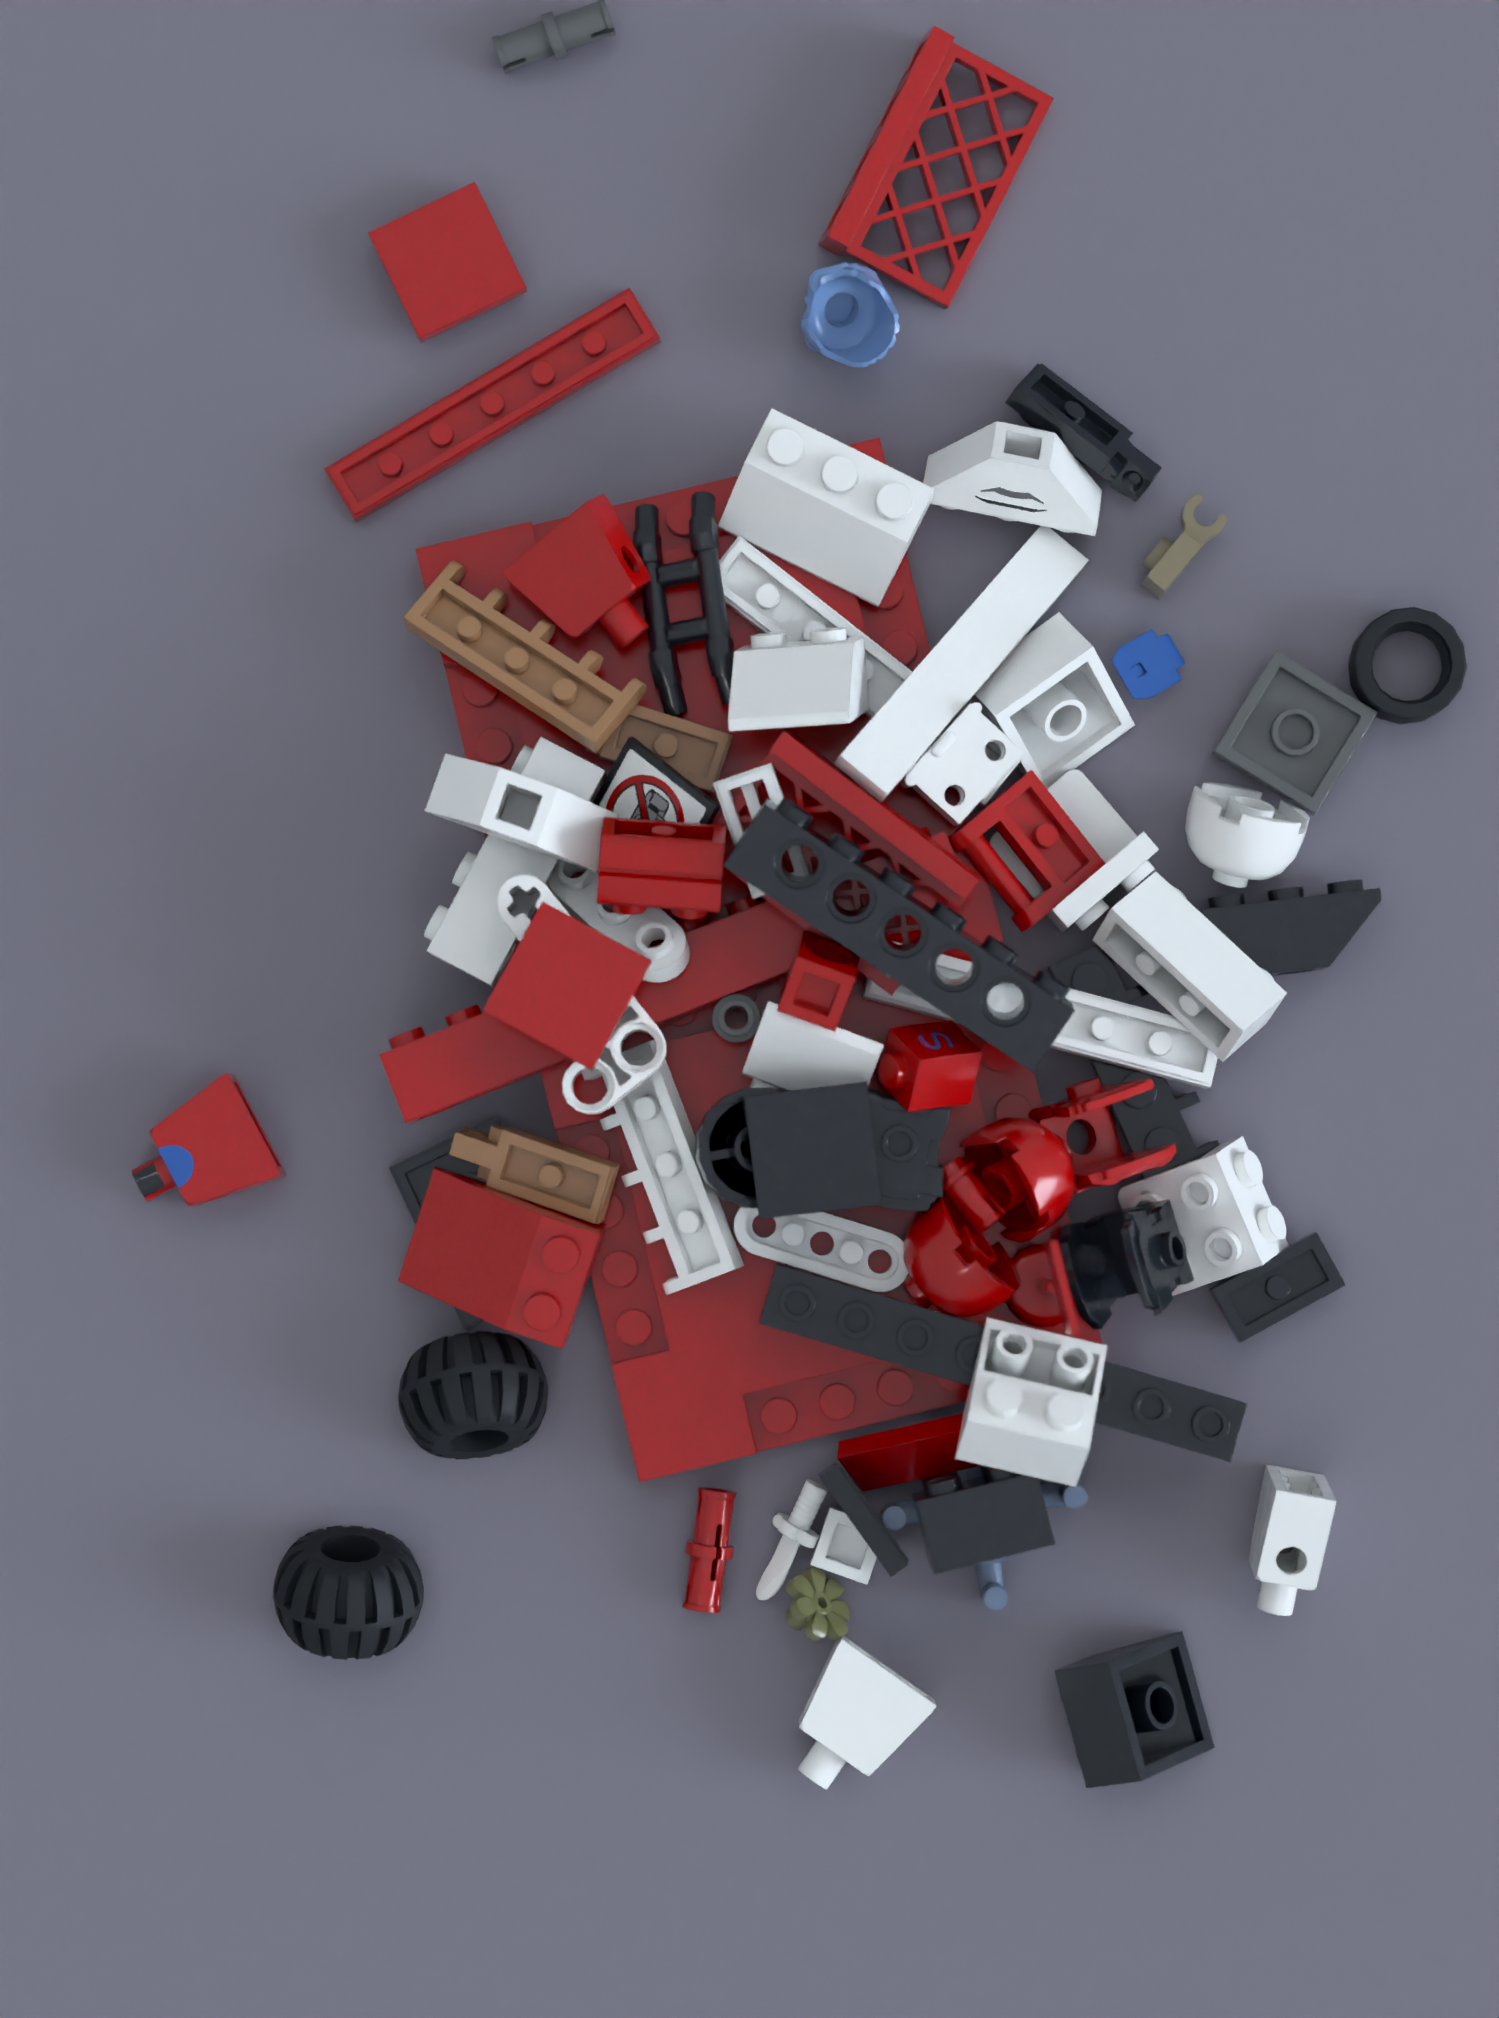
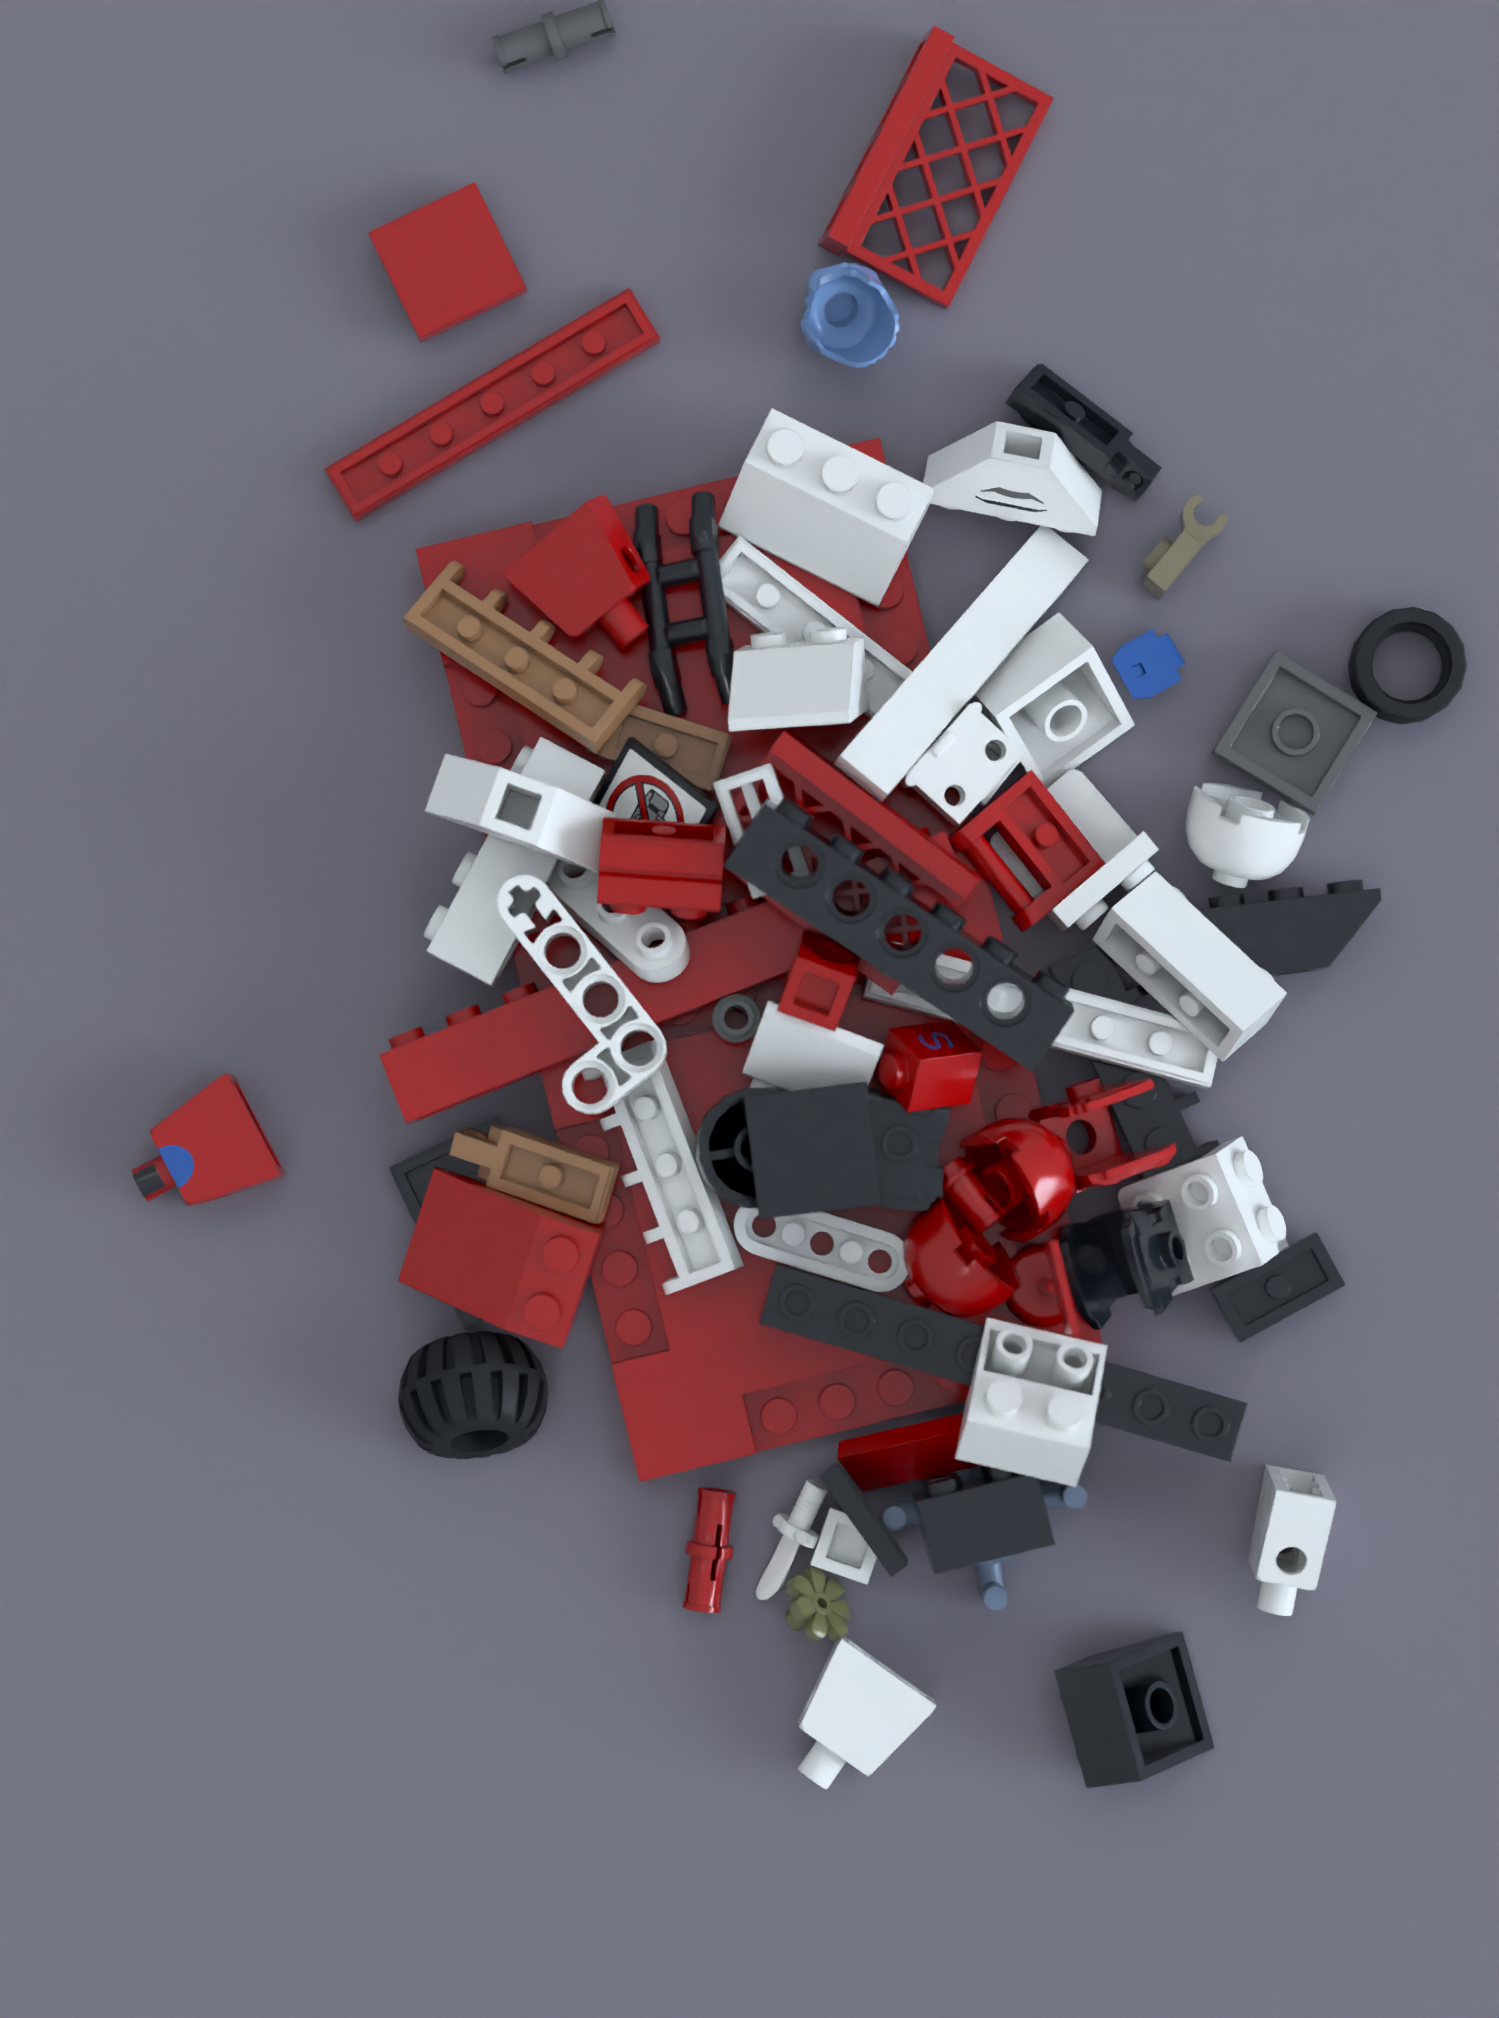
(348, 1592): black wheel -> none
(567, 985): red tile -> none

